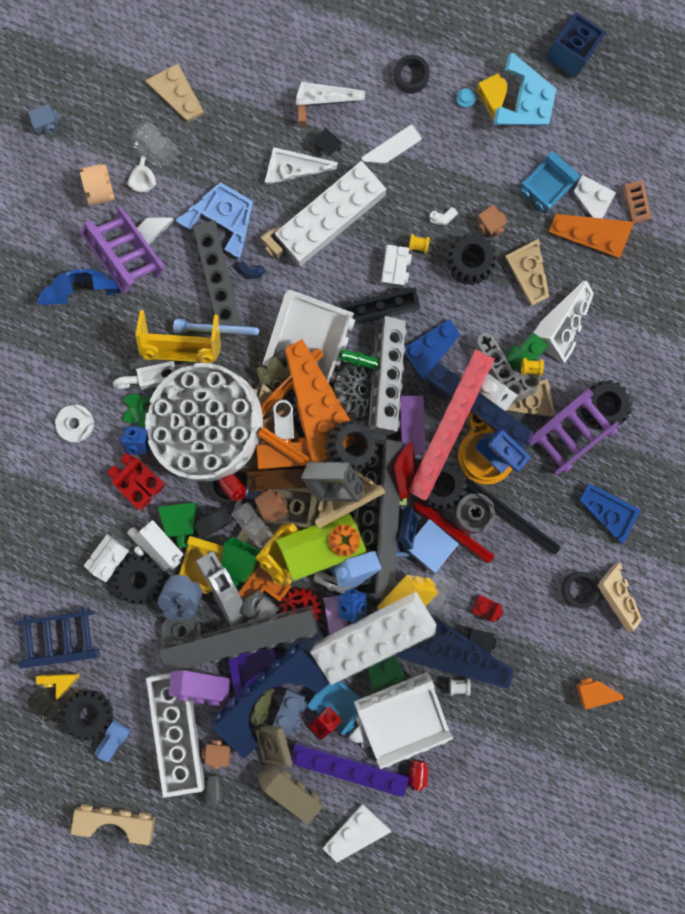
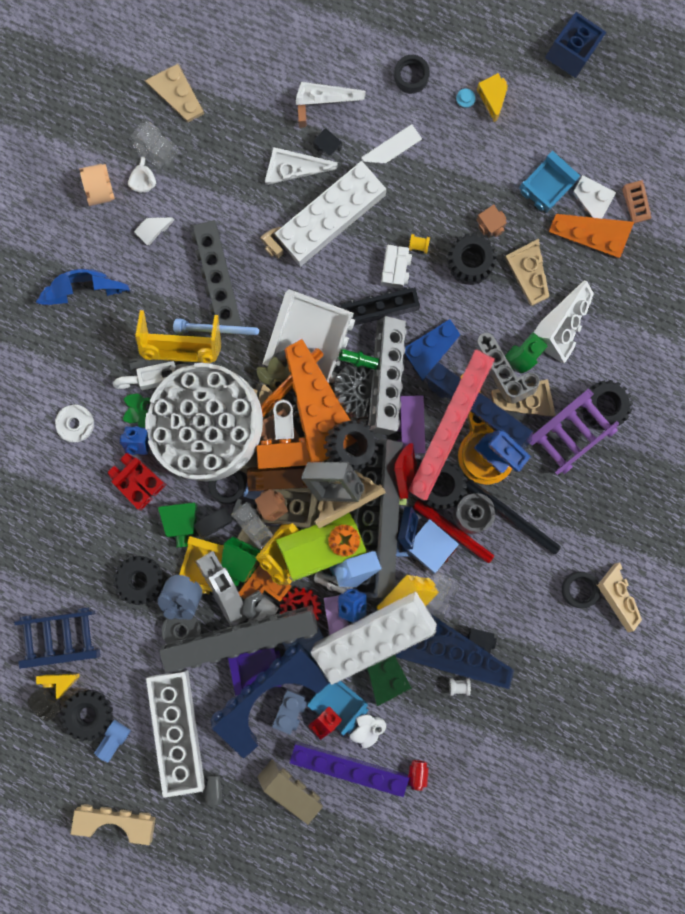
(44, 119): sand blue brick -> none
(106, 558): white brick -> none
(110, 261): medium lavender fence -> none
(138, 550): white arm -> none
(158, 546): white brick -> none
(199, 687): medium lavender brick -> none
(216, 754): nougat brick -> none
(228, 210): light blue wing -> none
(233, 487): red brick -> none
(251, 272): dark blue arm -> none
(262, 707): olive plate -> none
(272, 745): dark tan plate -> none
(283, 446): orange axle -> none
(356, 834): white wing -> none
(403, 720): white panel -> none
(443, 219): white arm -> none
(487, 609): red bracket -> none
(495, 390): white torso -> none
(532, 367): yellow bush -> none
(533, 100): medium azure wing -> none
(594, 693): orange slope -> none
(610, 511): blue wing -> none

